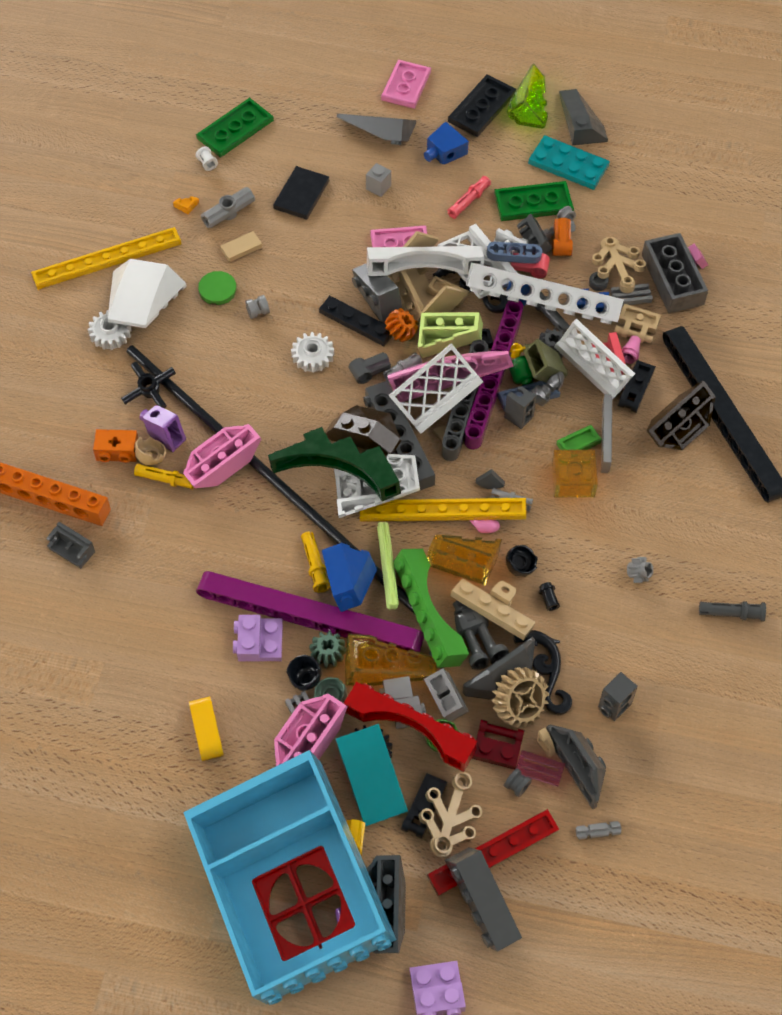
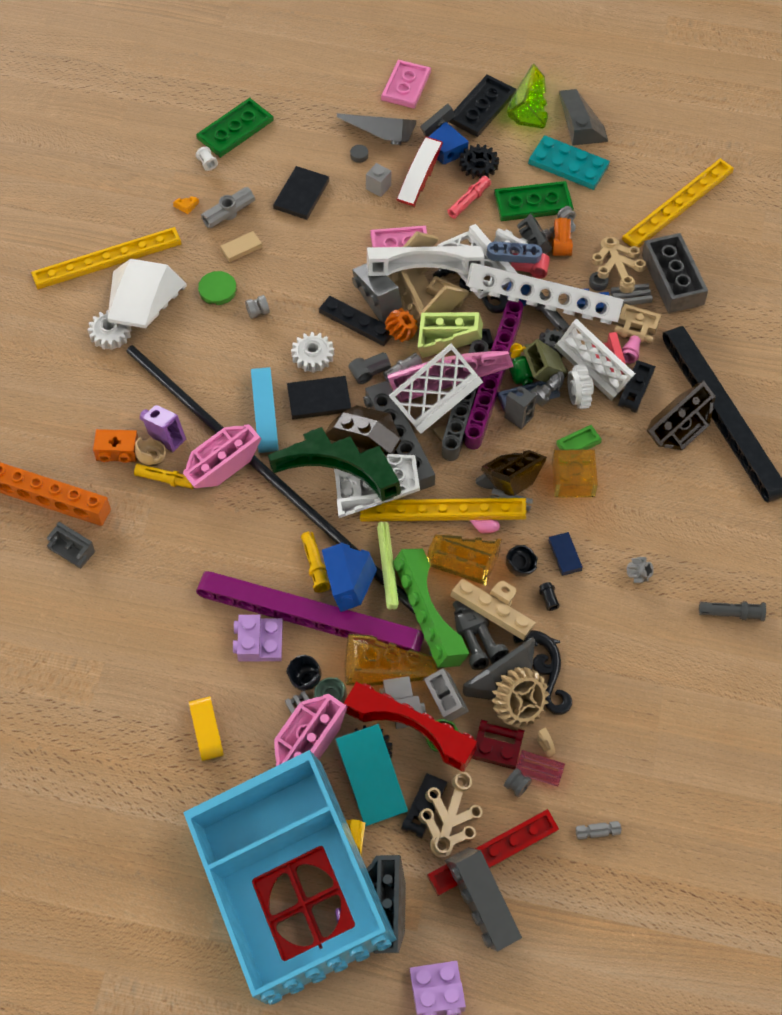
(145, 379): black bar -> none
(264, 409): none -> medium azure beam
(318, 397): none -> black tile
(333, 648): sand green gear -> none
(359, 153): none -> dark grey tile
(419, 171): none -> white slope
(432, 124): none -> dark grey plate
(479, 161): none -> black gear
(514, 471): none -> dark brown wedge
(565, 553): none -> dark blue tile
(580, 386): none -> white gear
(580, 761): dark grey wedge -> none
(606, 446): light grey tile -> none
(617, 696): dark grey brick -> none
(678, 203): none -> yellow tile
(697, 256): bright pink tile -> none

